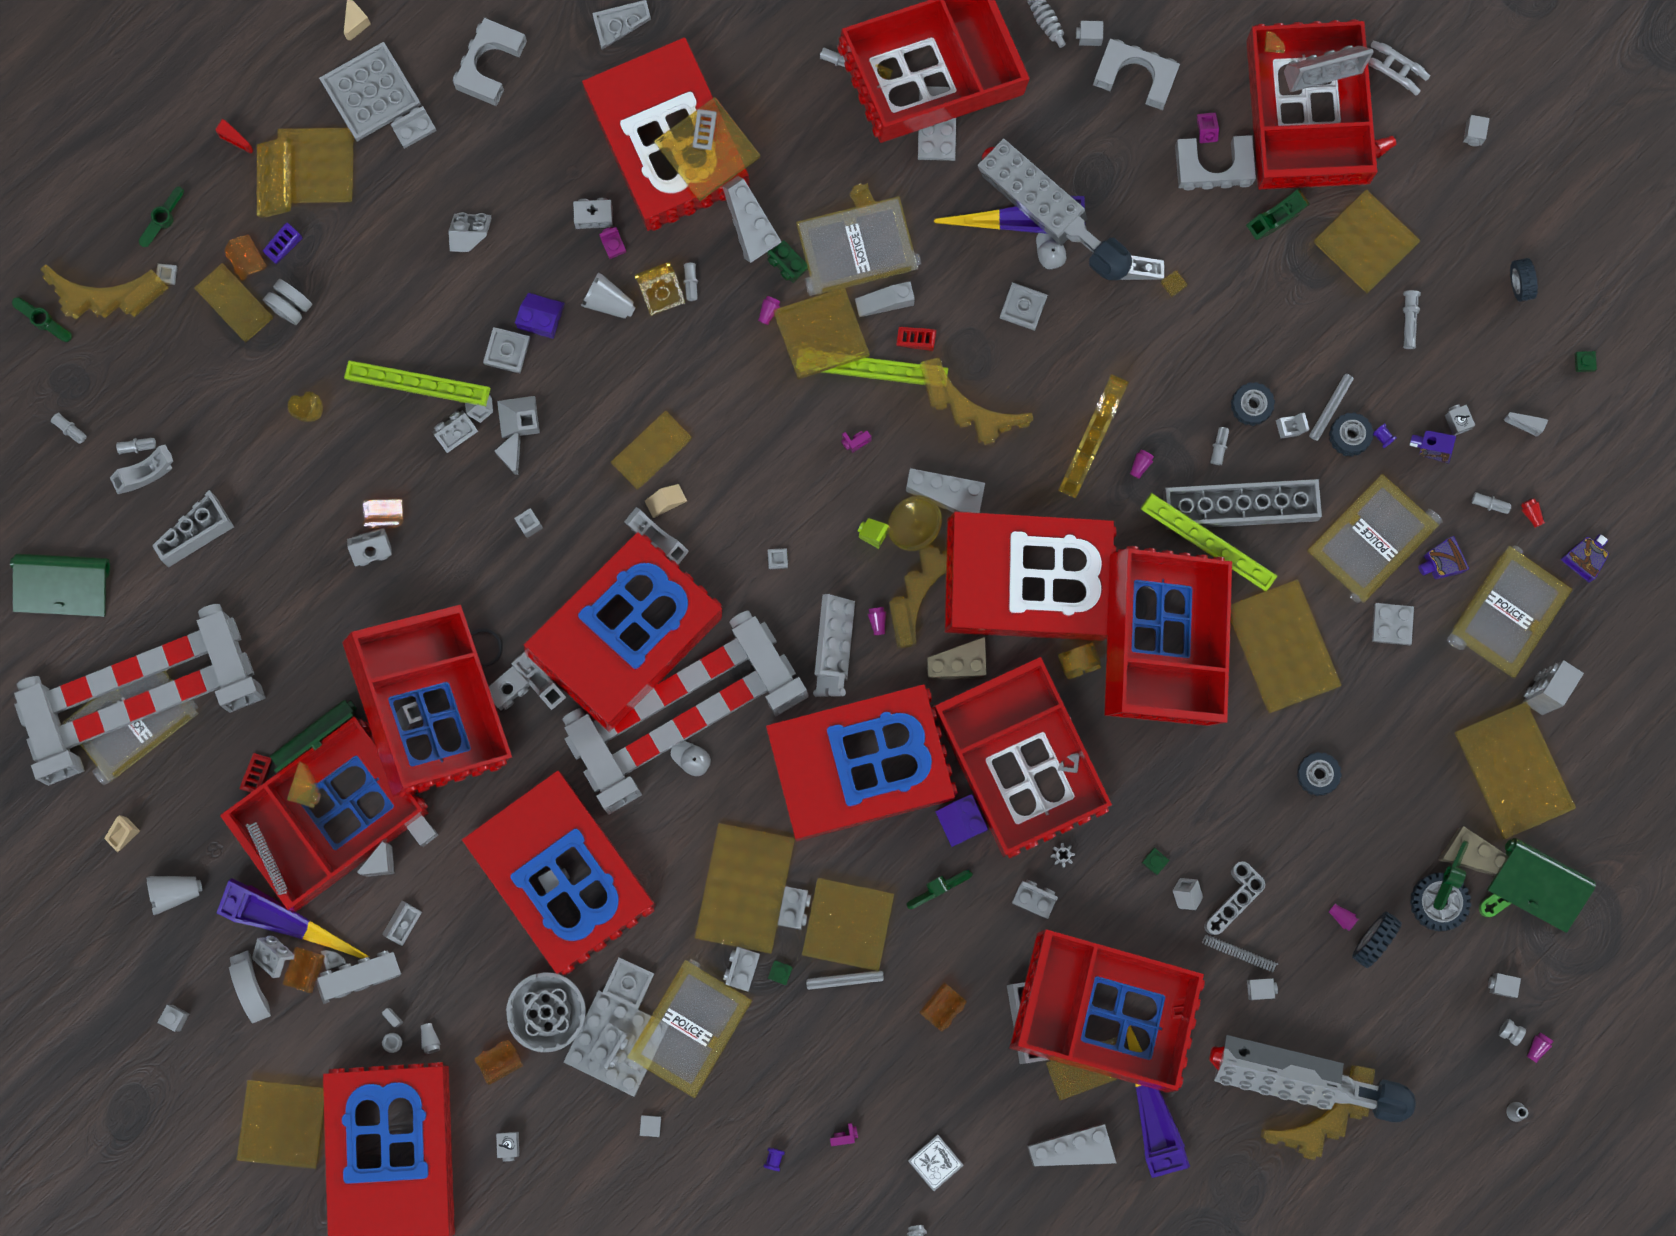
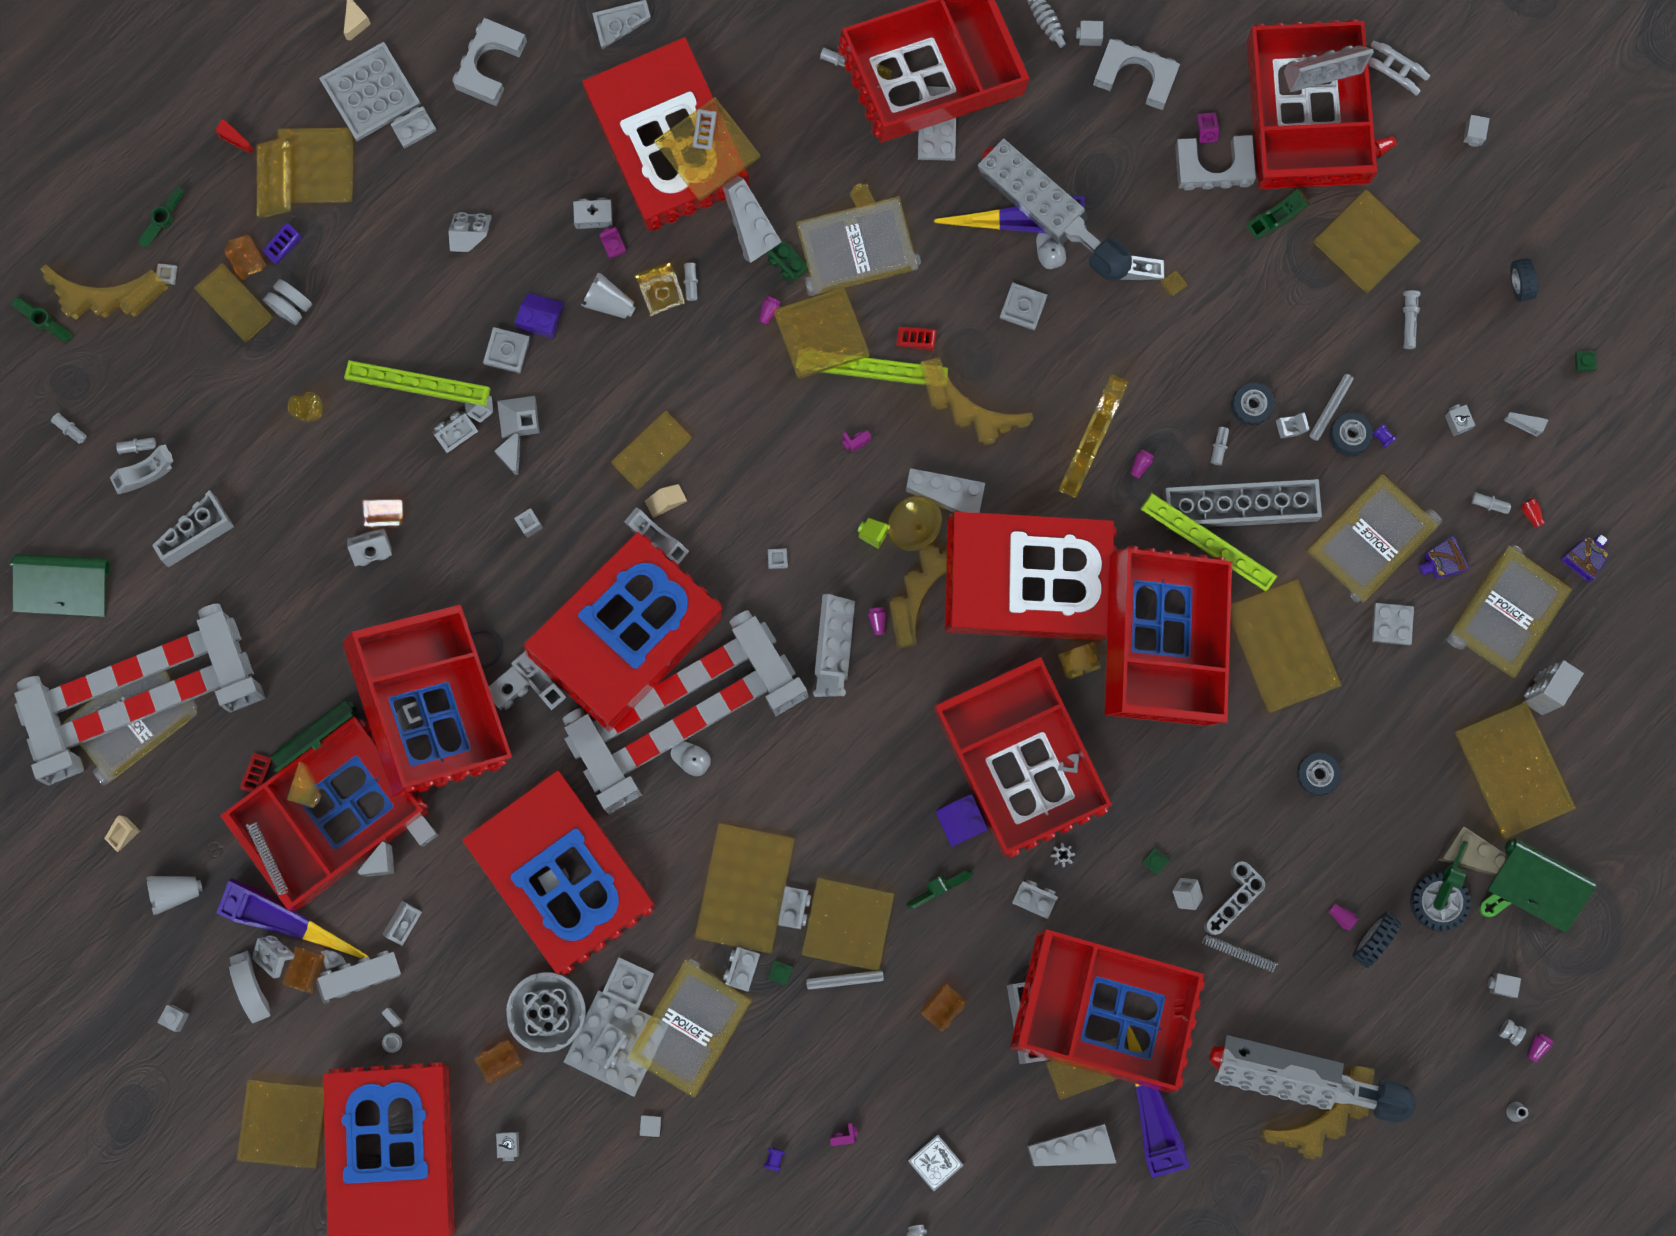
(429, 1039): light grey cone -> none
(819, 775): red panel -> none
(885, 299): light grey slope -> none
(959, 663): dark tan wedge -> none
(1261, 989): light grey brick -> none
(1273, 43): clear yellow tile -> none
(1441, 445): dark purple torso -> none

